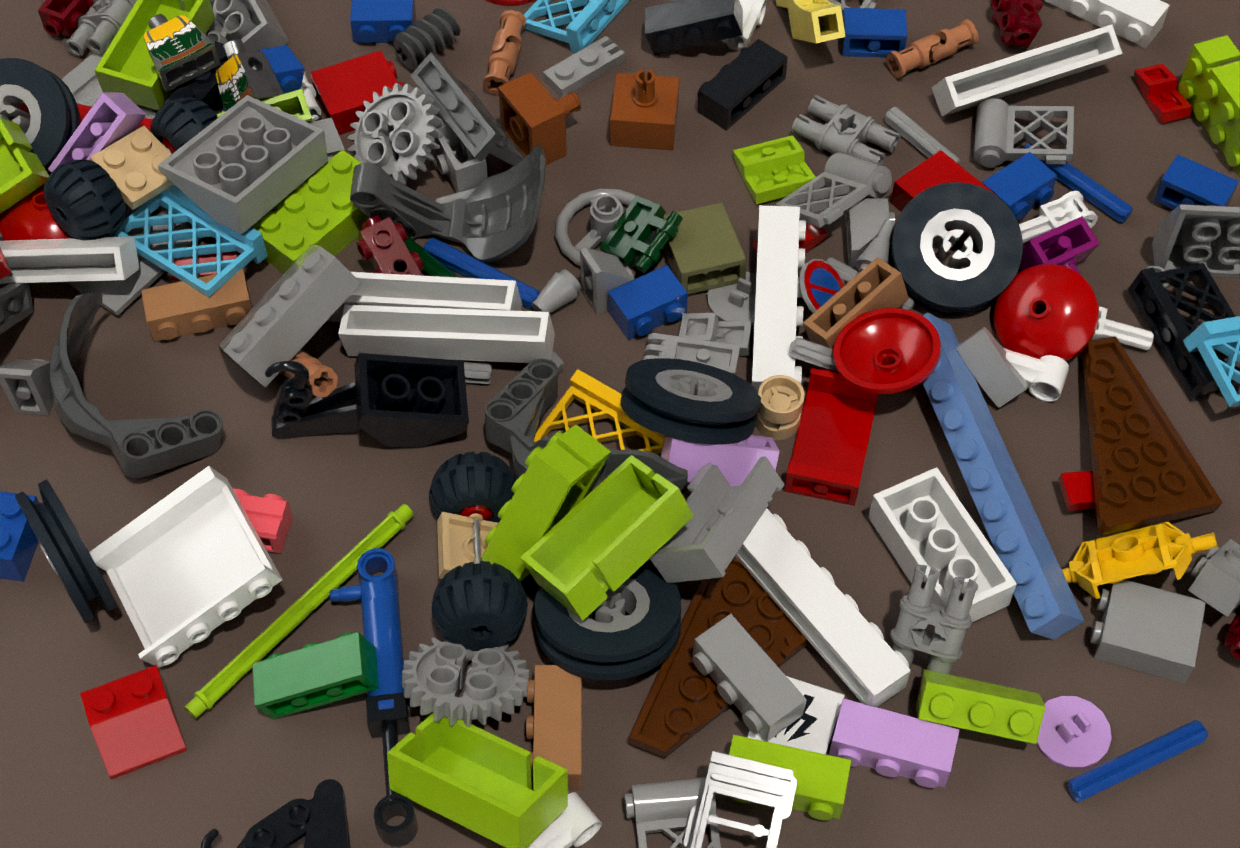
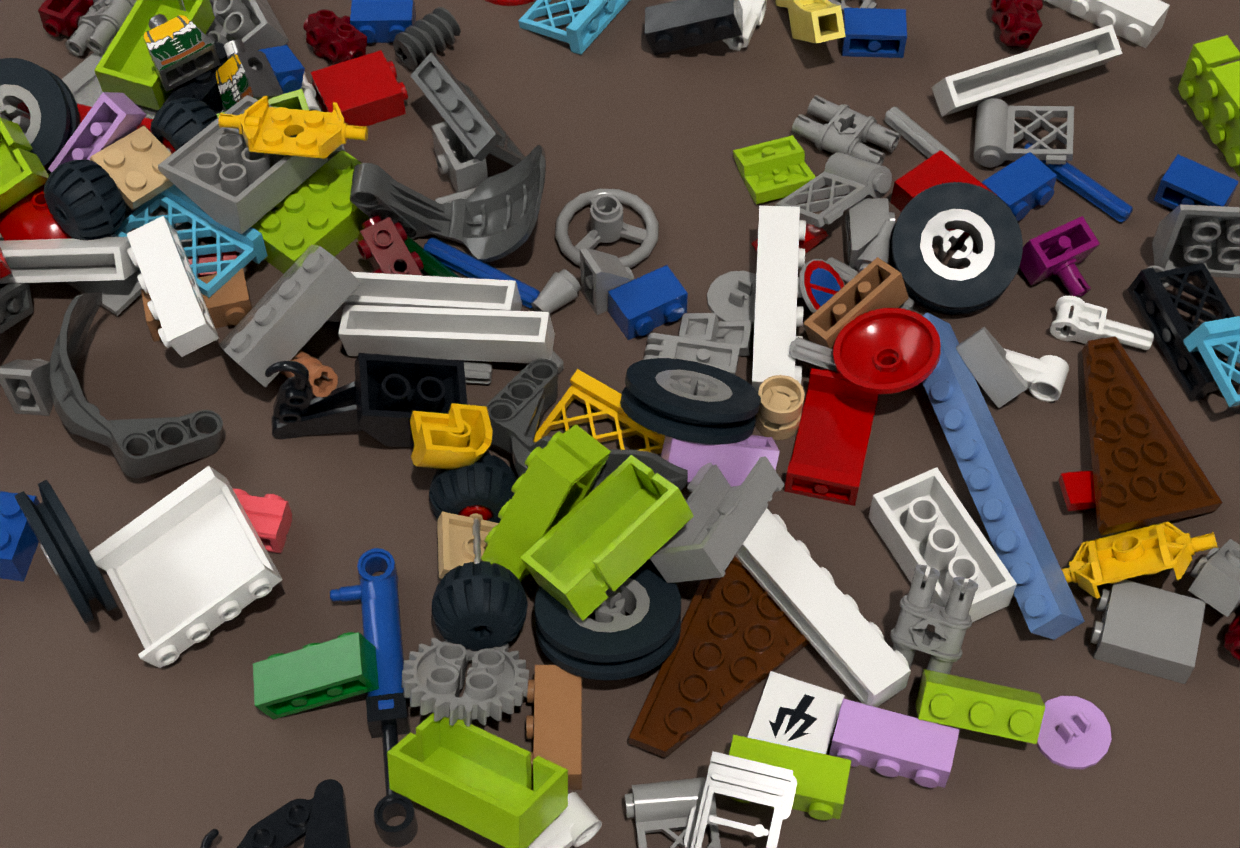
(133, 721): red slope -> none
(172, 287): none -> white brick
(270, 129): none -> yellow plate
(296, 613): lime piece -> none
(334, 36): none -> dark red brick
(397, 131): light grey gear -> none
(450, 438): none -> yellow brick
(504, 50): nougat piece -> none
(535, 117): dark orange brick -> none
(584, 66): light grey hinge -> none
(635, 227): dark green plate -> none
(644, 111): dark orange brick -> none
(705, 250): olive brick -> none
(742, 84): black brick -> none
(748, 678): light grey brick -> none
(932, 48): nougat piece -> none
(1056, 214): white connector -> none
(1064, 325): red dish -> none
(1137, 760): blue axle -> none
(1160, 92): red slope -> none

